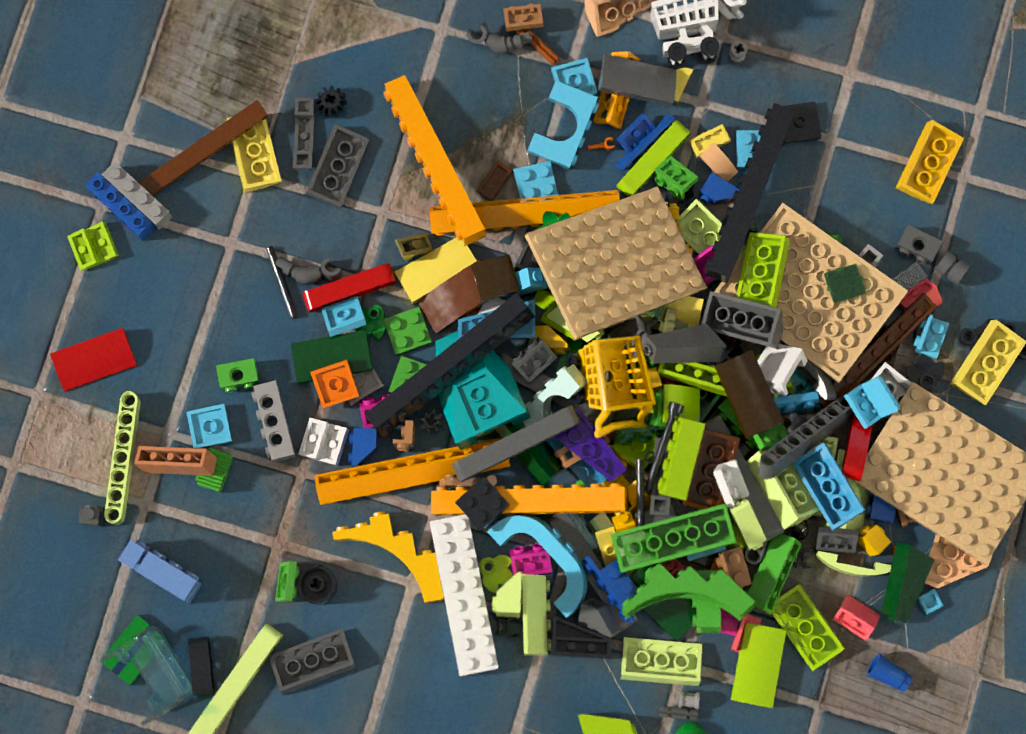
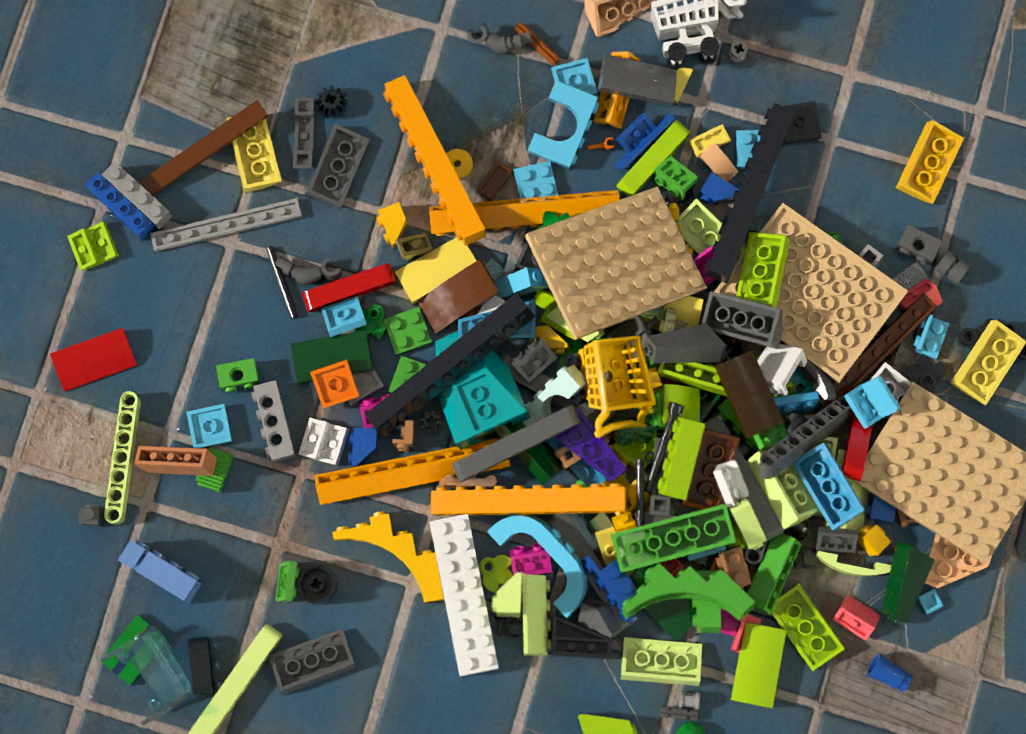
(226, 225): none -> light grey tile
(393, 221): none -> yellow slope
(464, 158): none -> yellow piece
(482, 503): black plate -> none
(495, 277): dark brown slope -> none
(523, 17): medium nougat bracket -> none
(844, 283): clear green piece -> none

